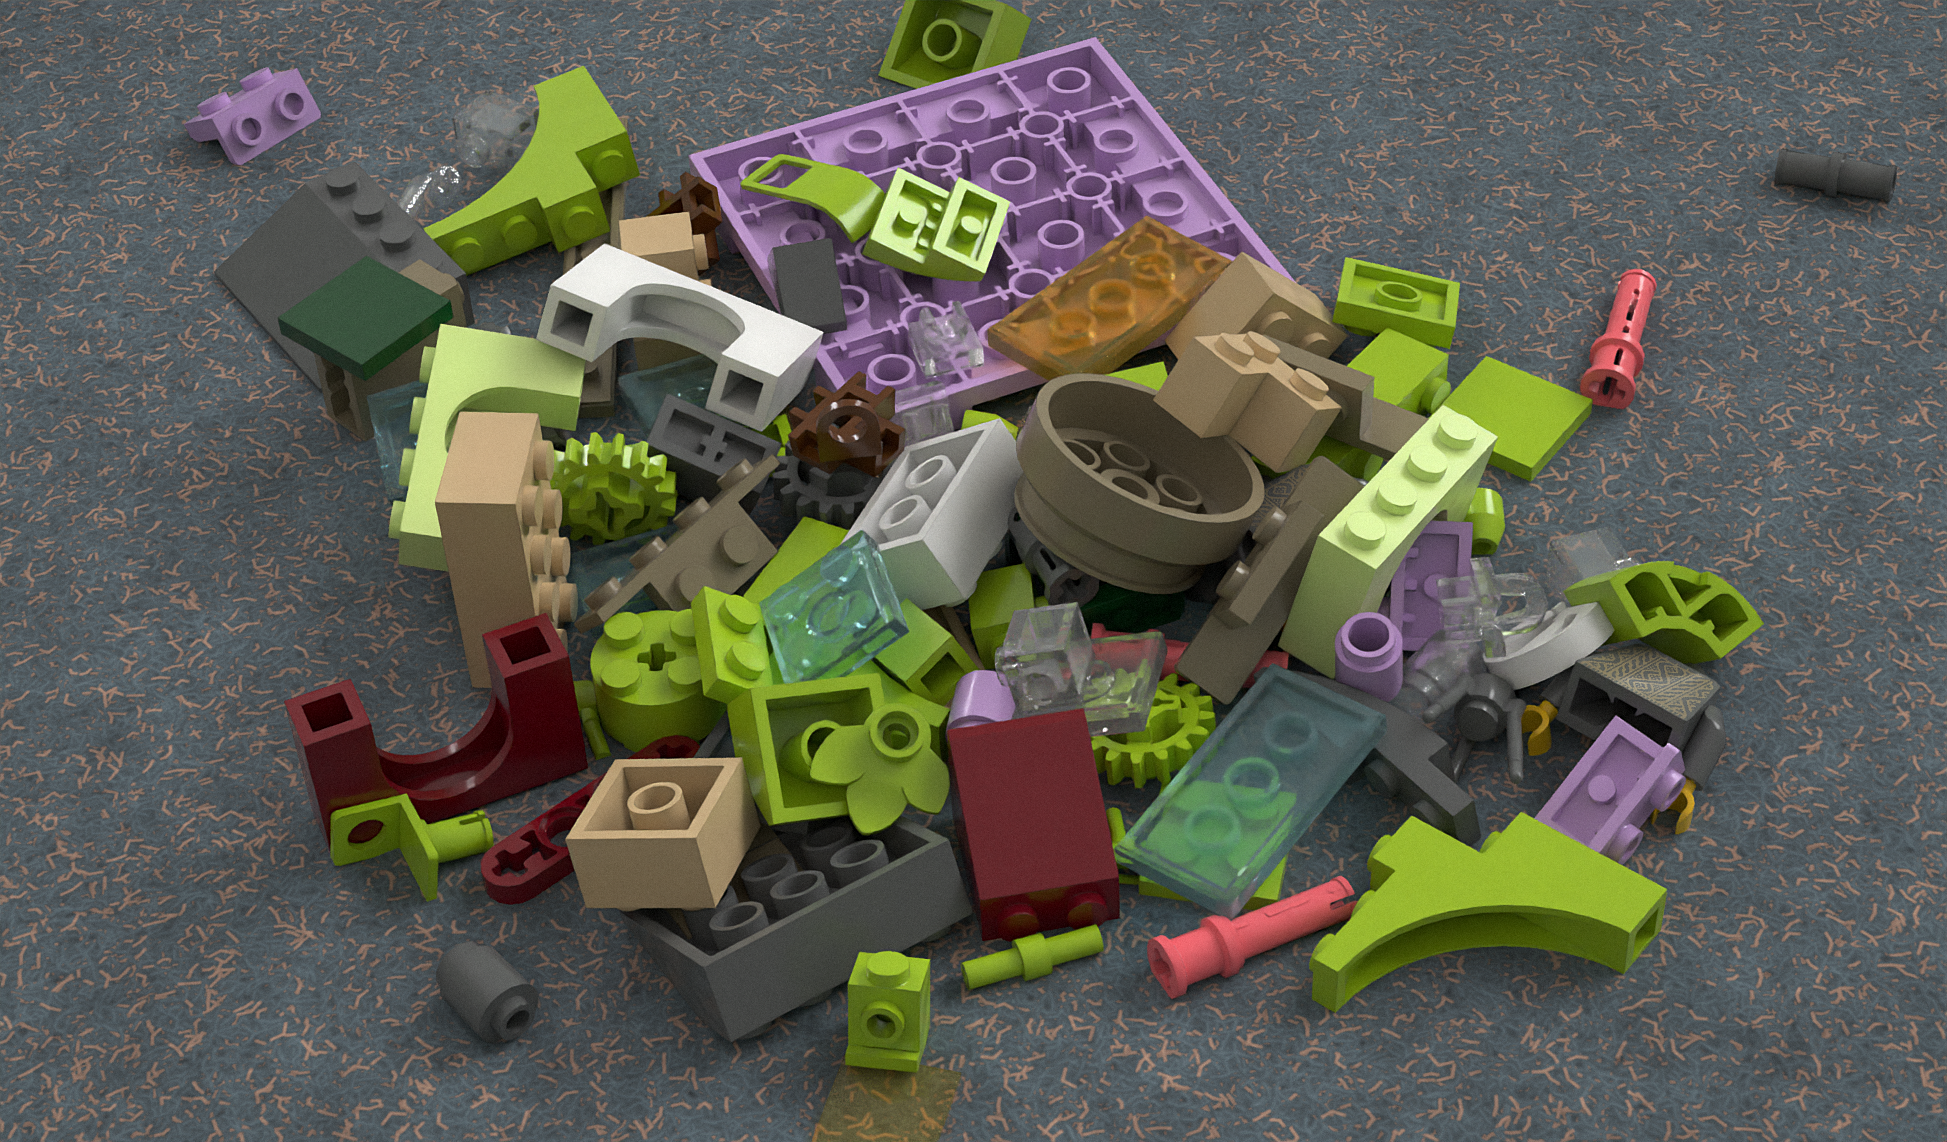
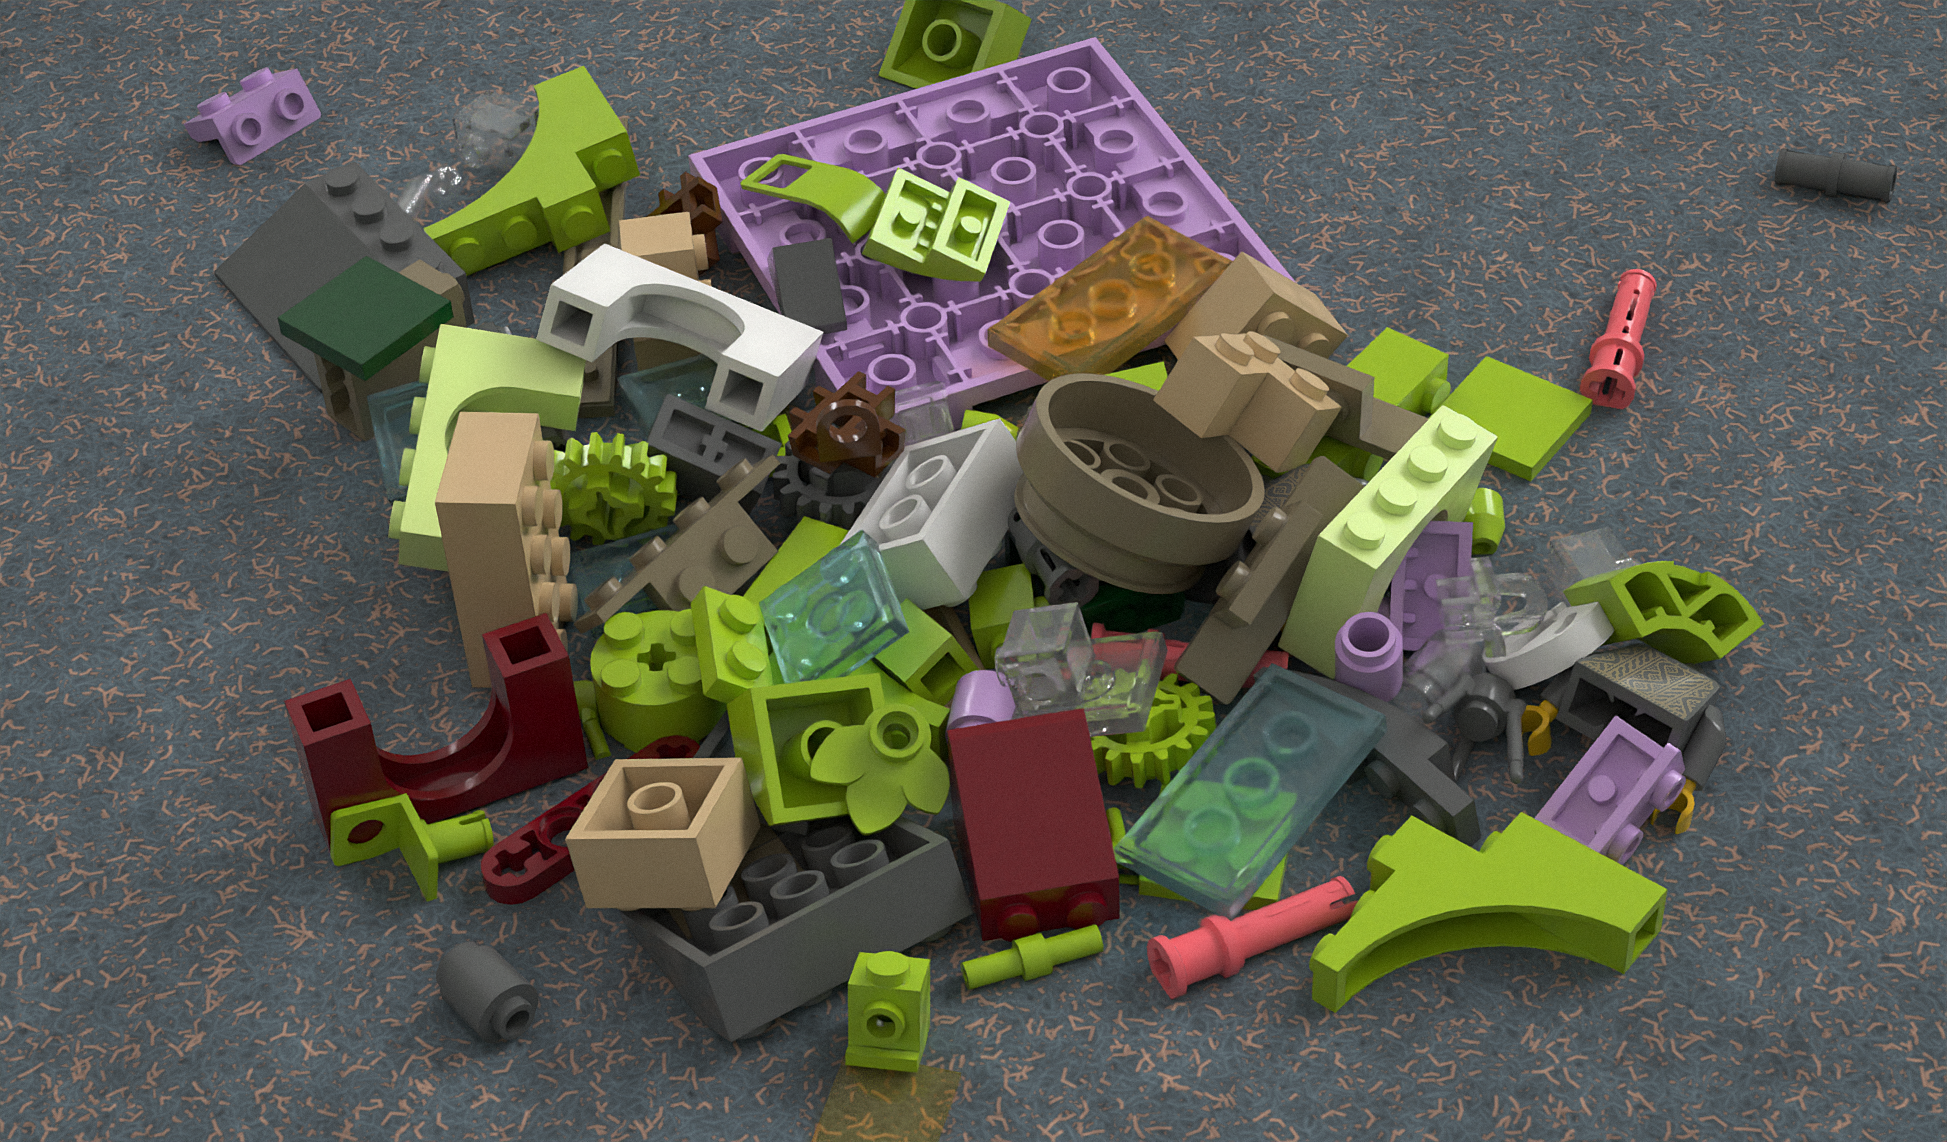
(945, 342): clear tile -> none
(1408, 302): lime plate -> none

